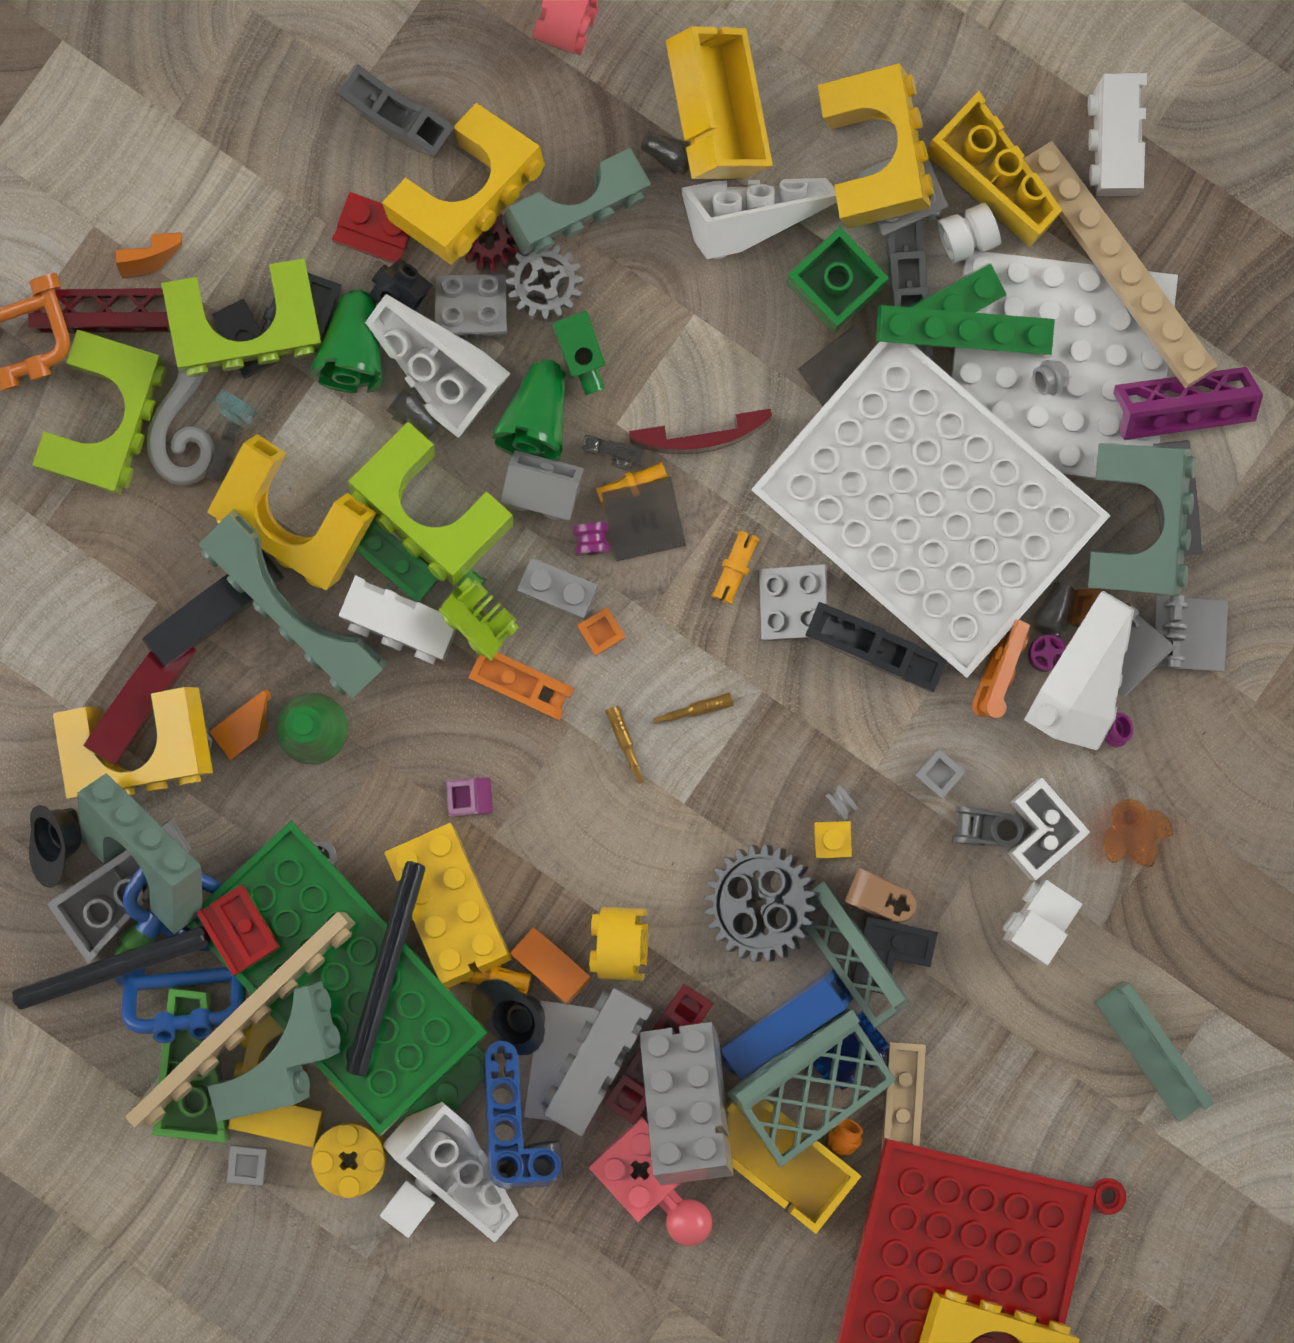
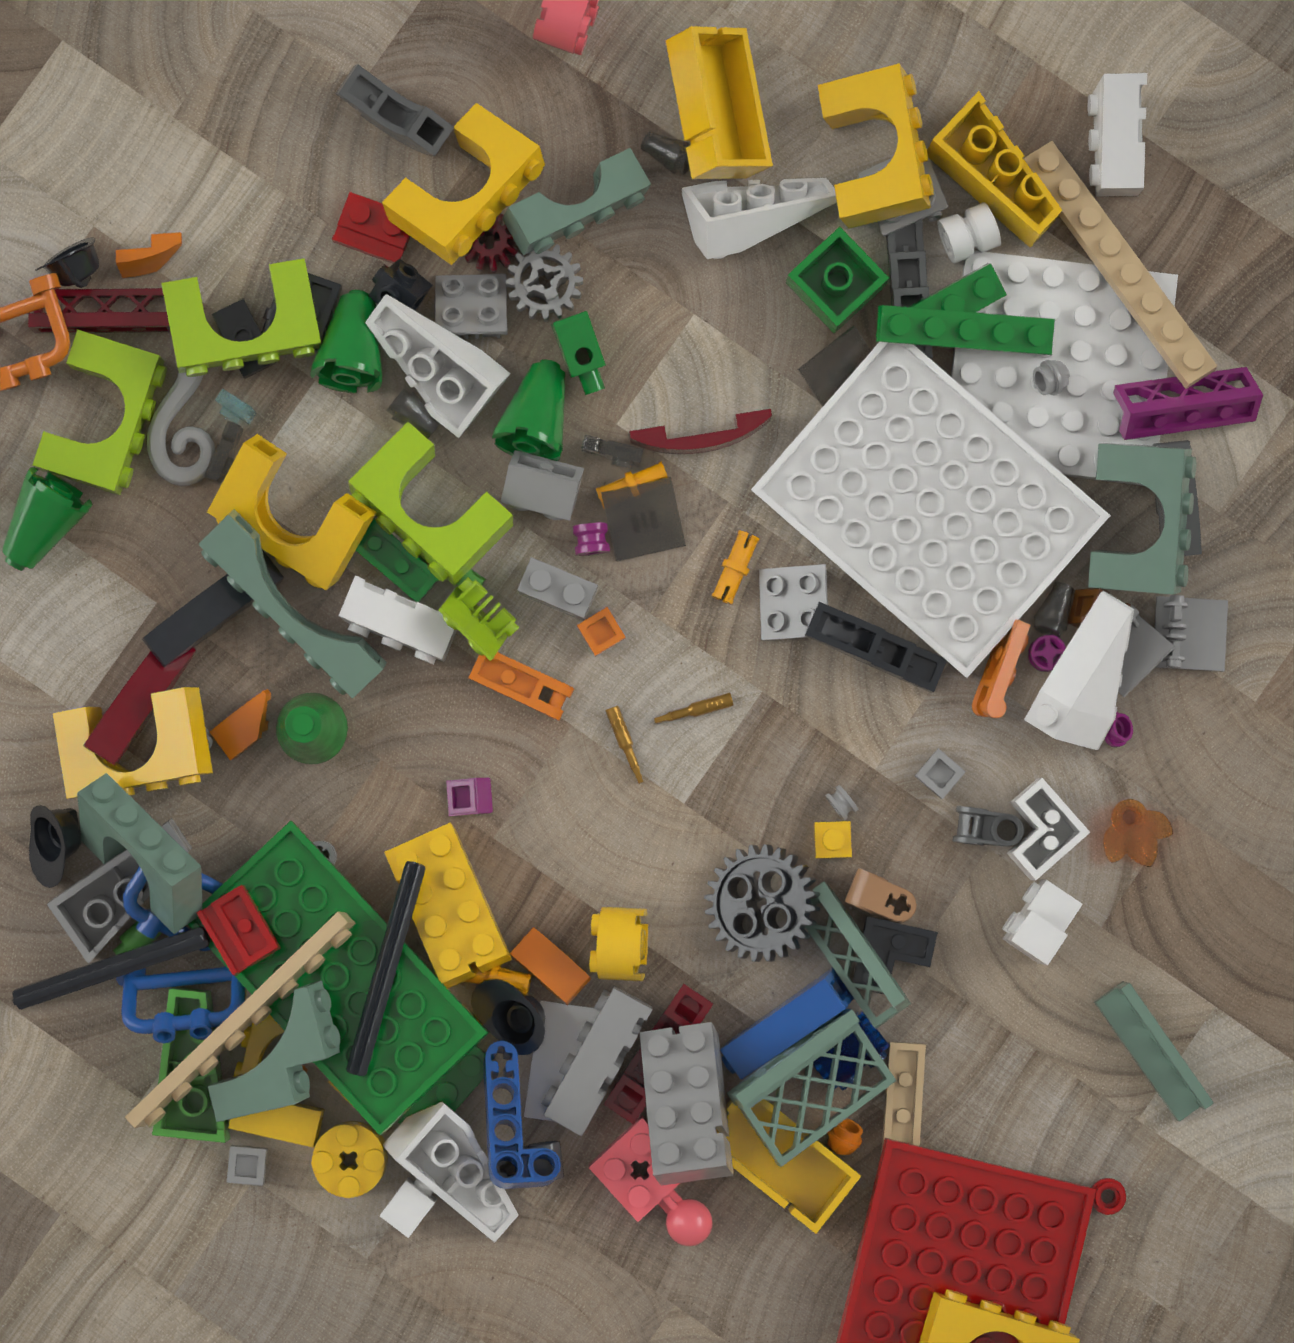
(41, 518): none -> green cone
(74, 263): none -> black piece

